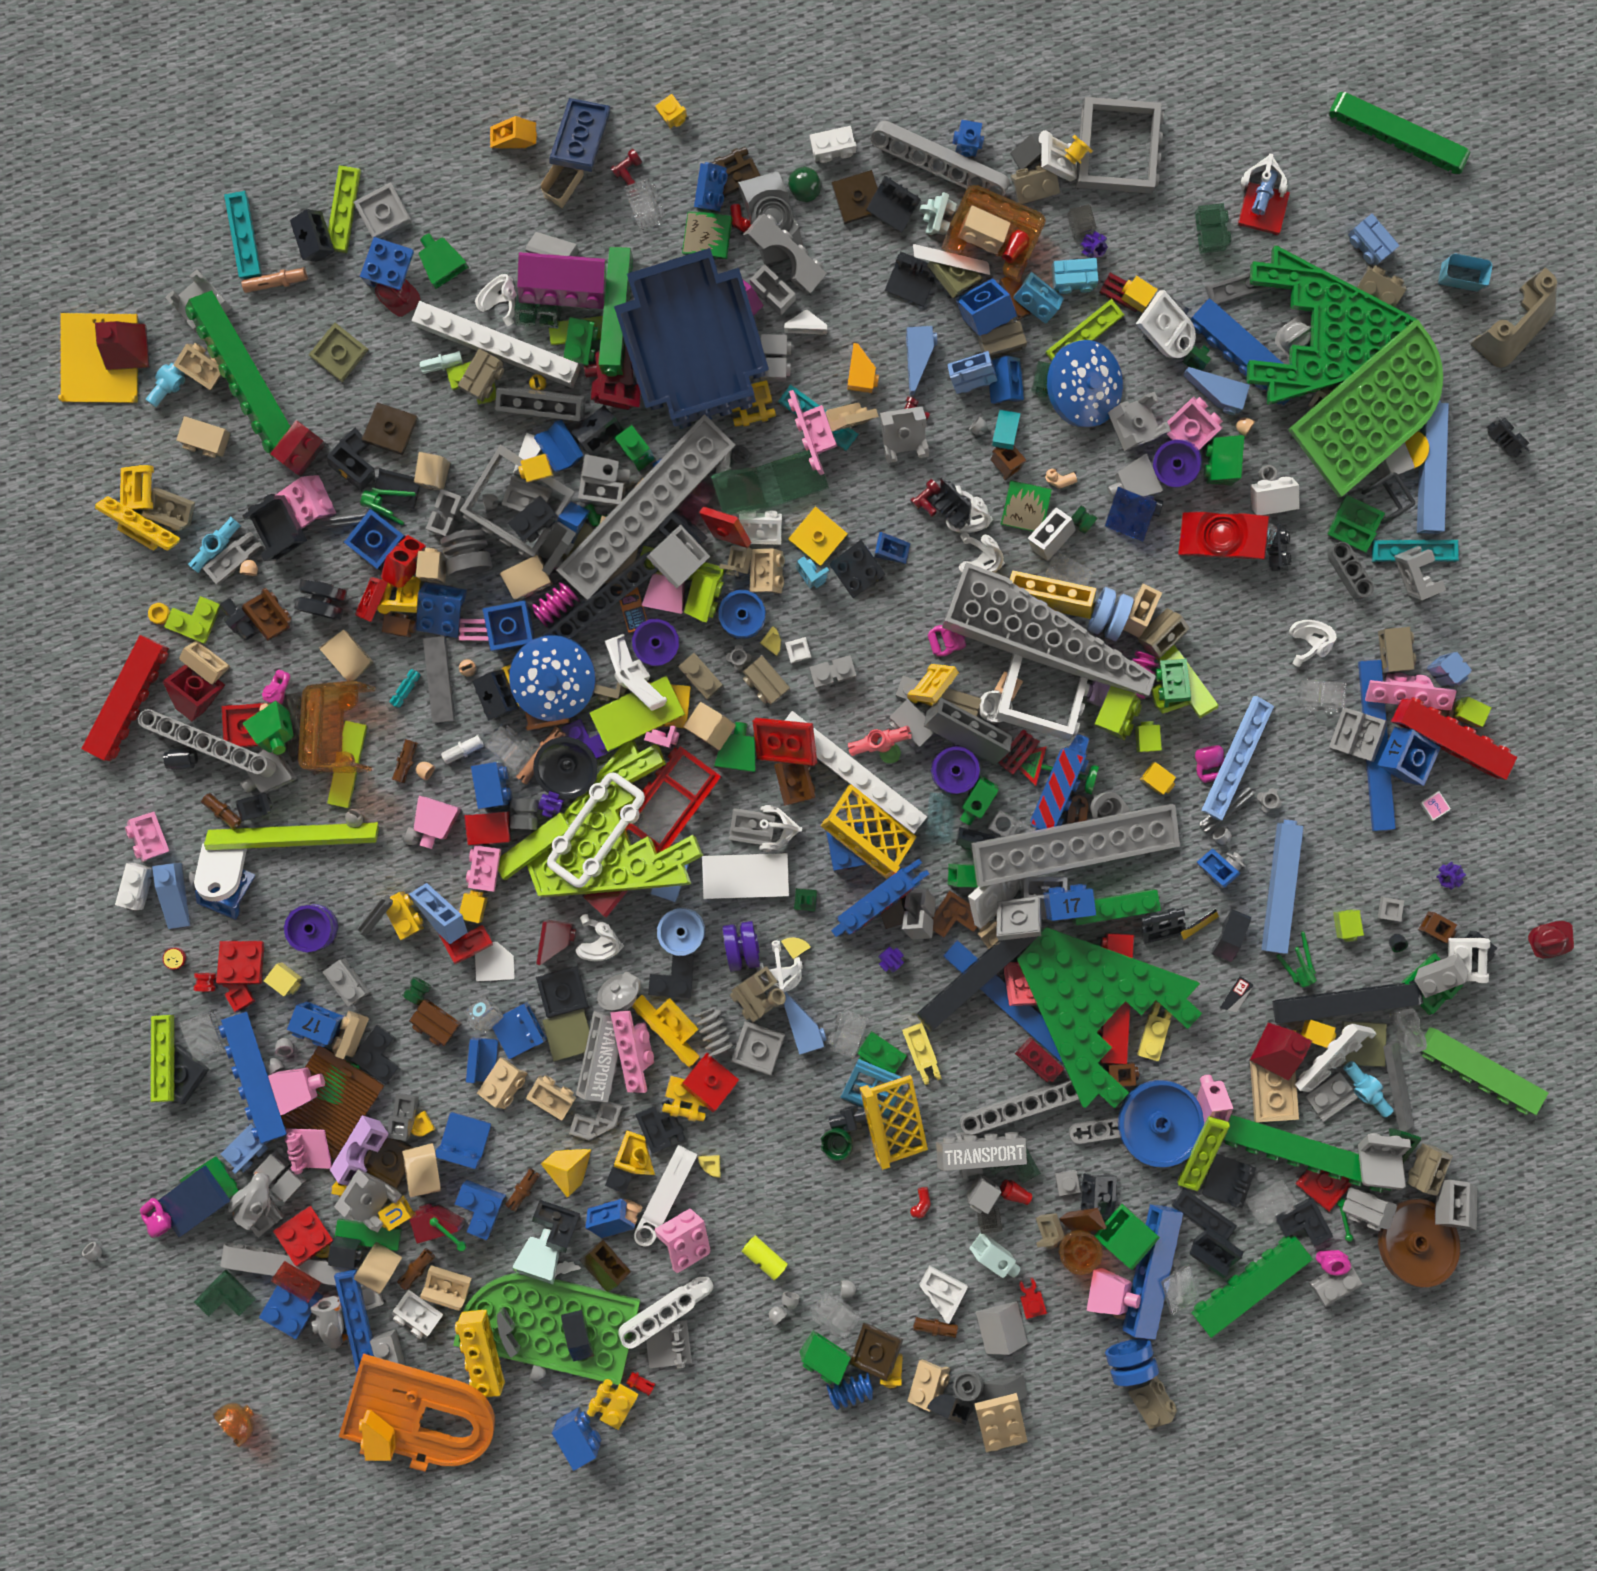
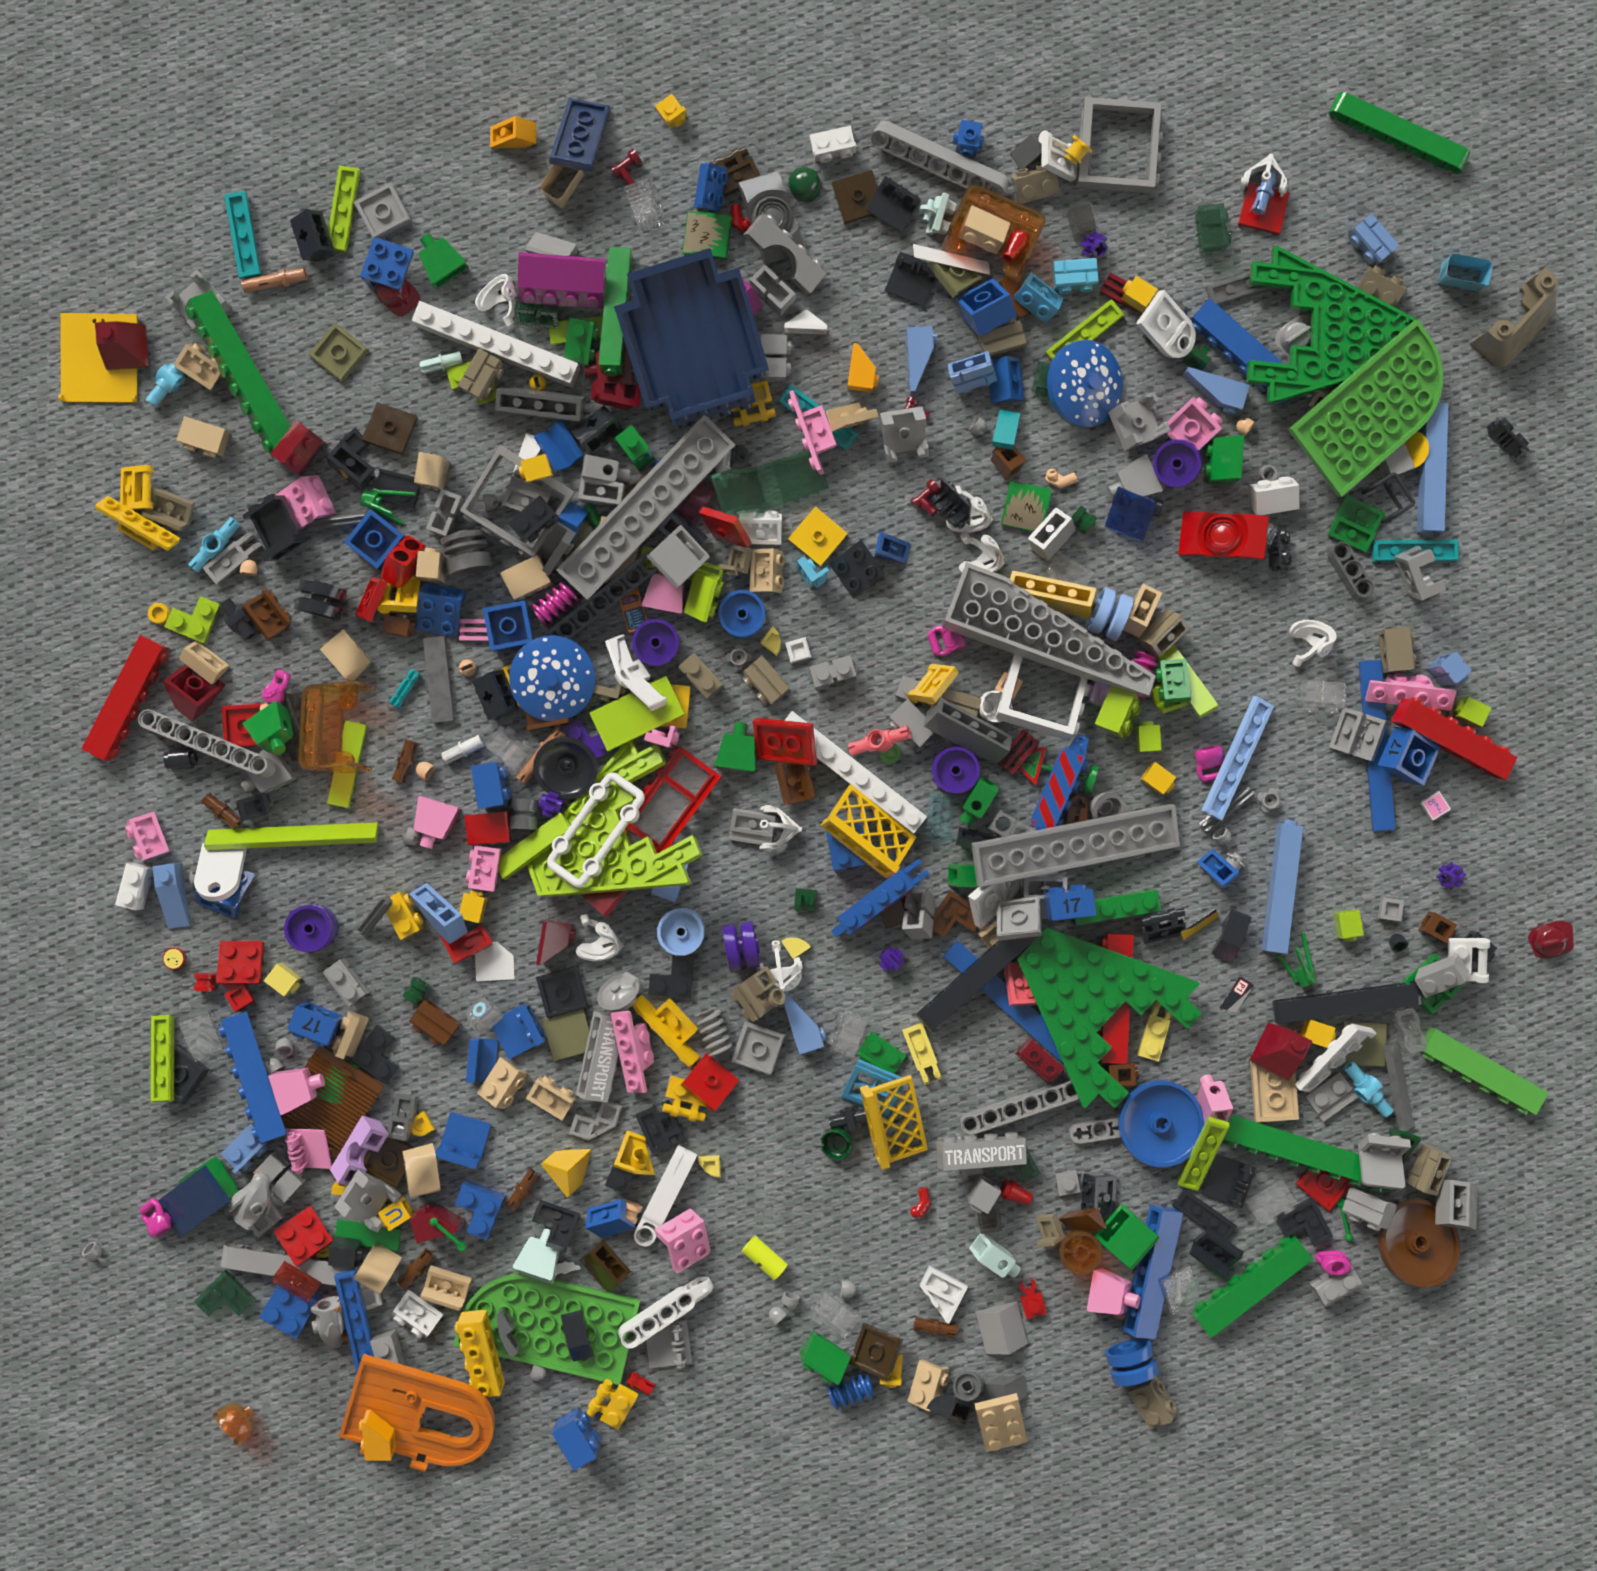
(352, 820): light grey hinge -> none
(709, 726): tan piece -> none
(745, 876): white tile -> none

